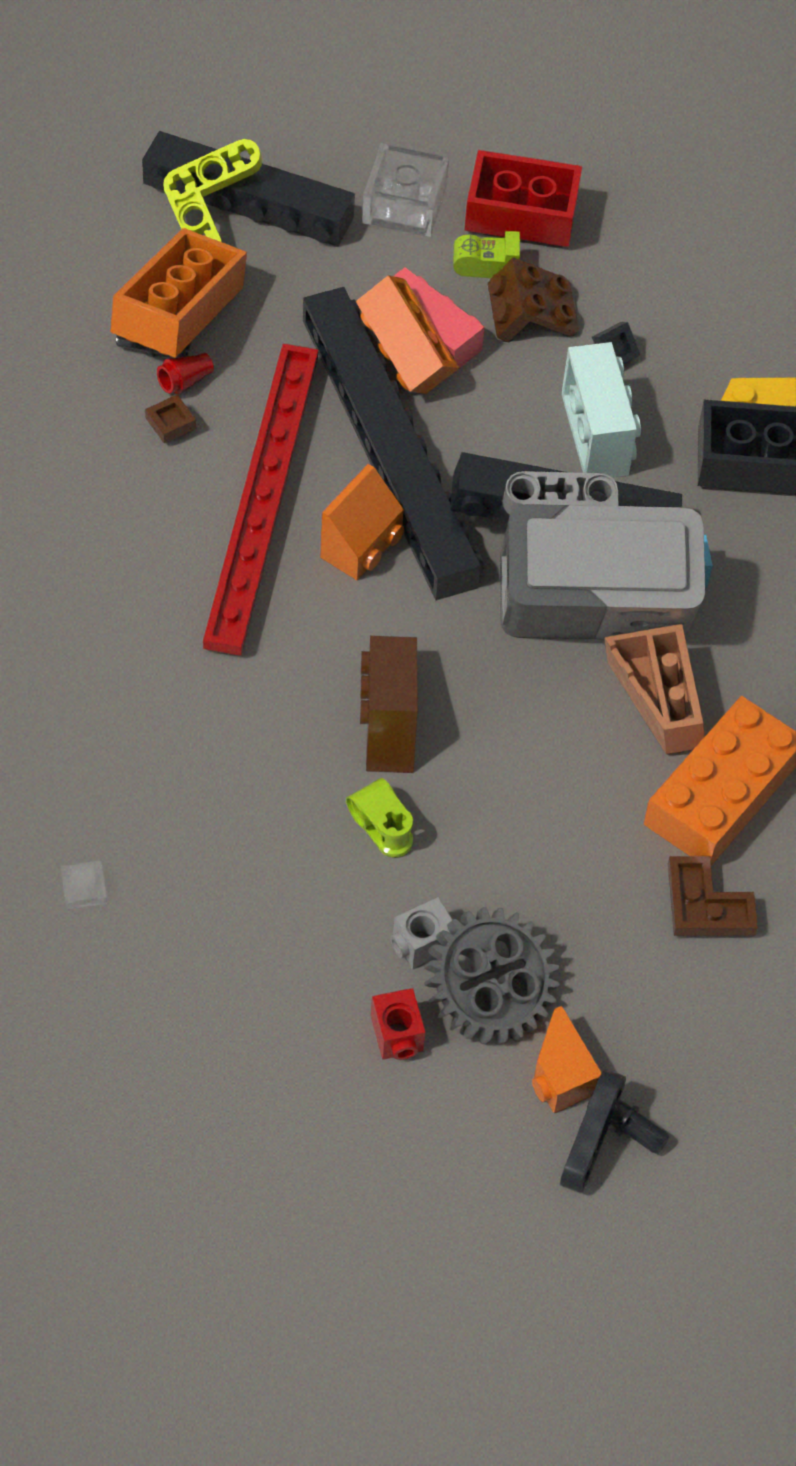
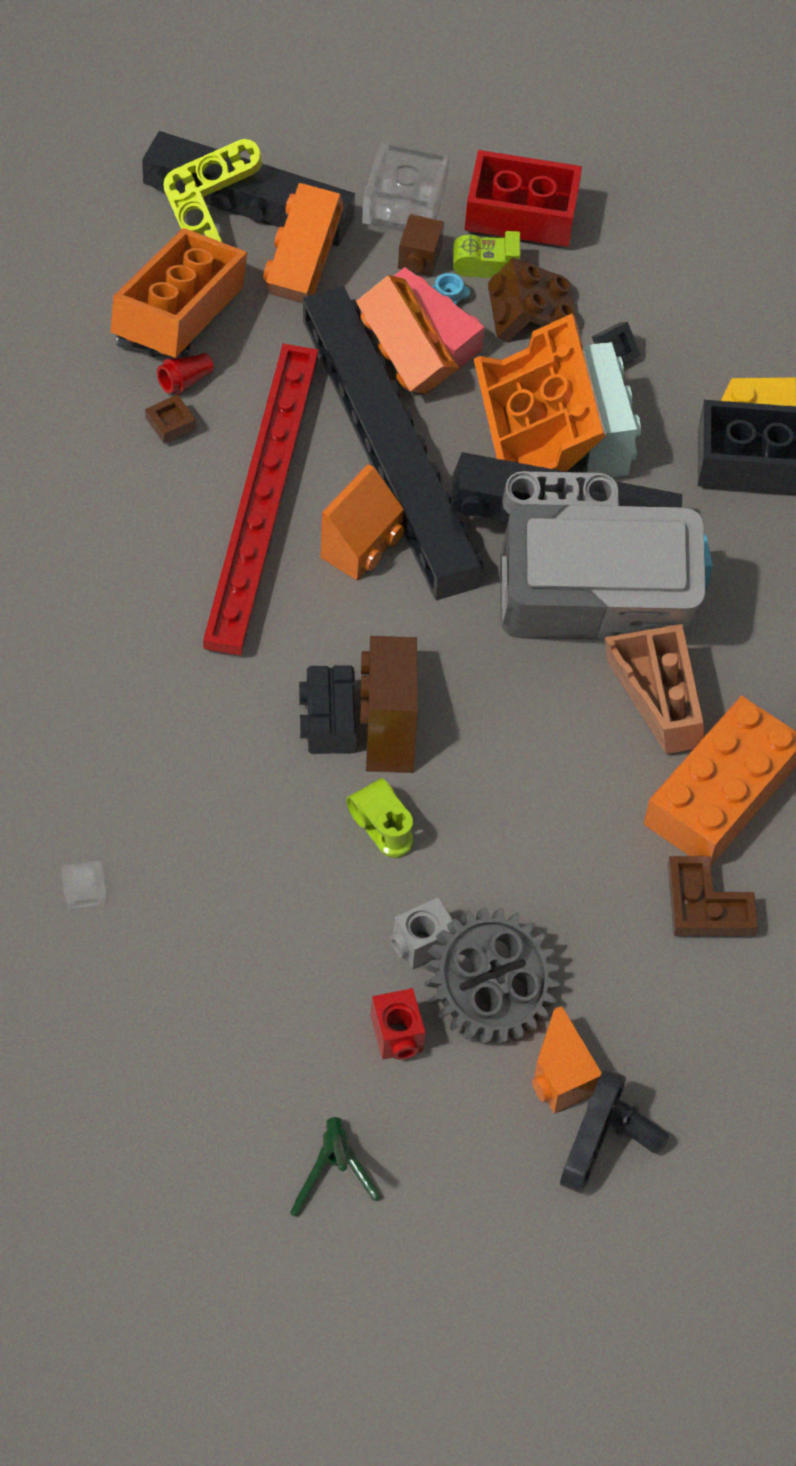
(303, 242): none -> orange brick
(330, 709): none -> black brick
(334, 1152): none -> dark green plant
(420, 244): none -> reddish brown brick
(452, 287): none -> medium azure plate
(542, 399): none -> orange piece

